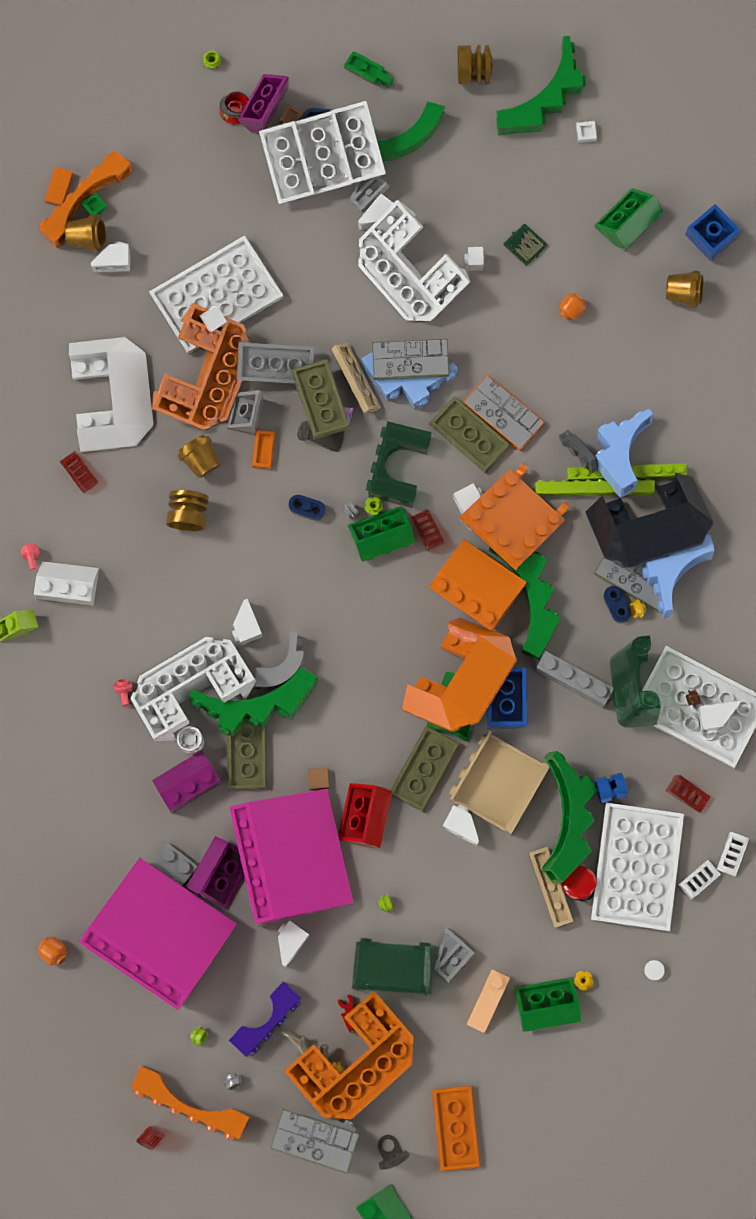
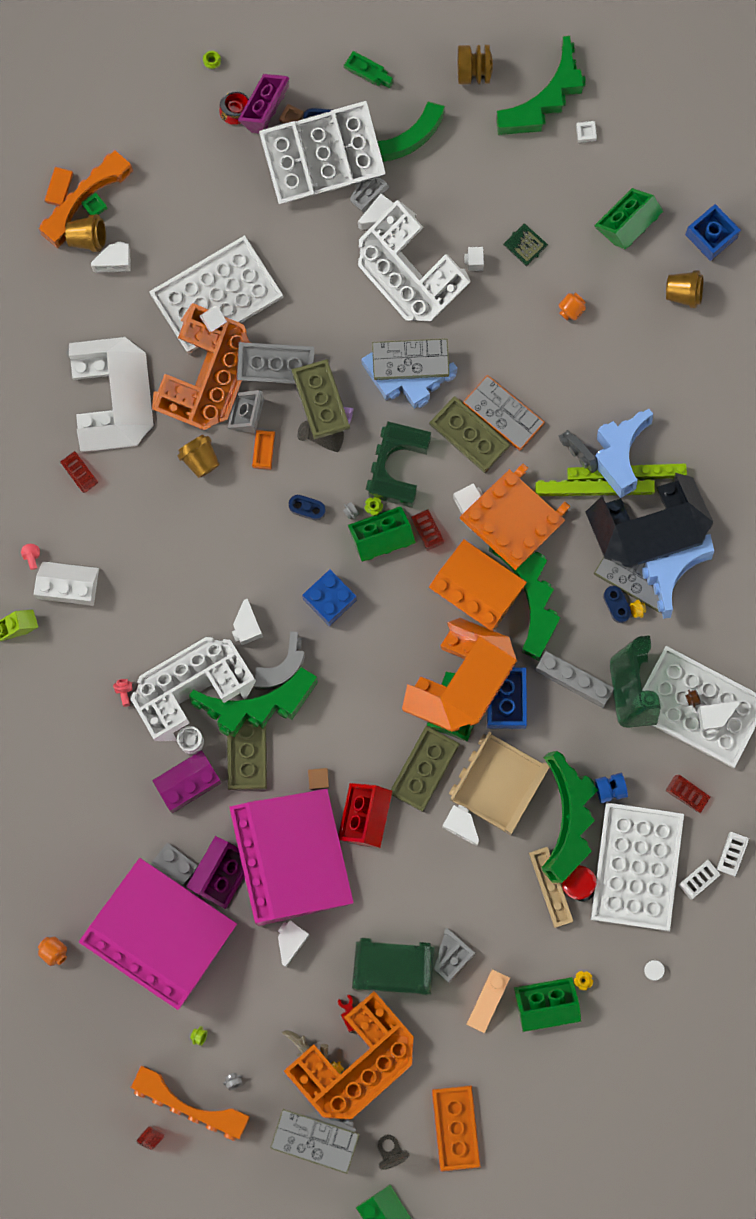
(187, 510): pearl gold wheel -> none
(283, 1001): dark purple arch -> none
(329, 597): none -> blue brick
(356, 378): tan plate -> none
(385, 903): lime plate -> none

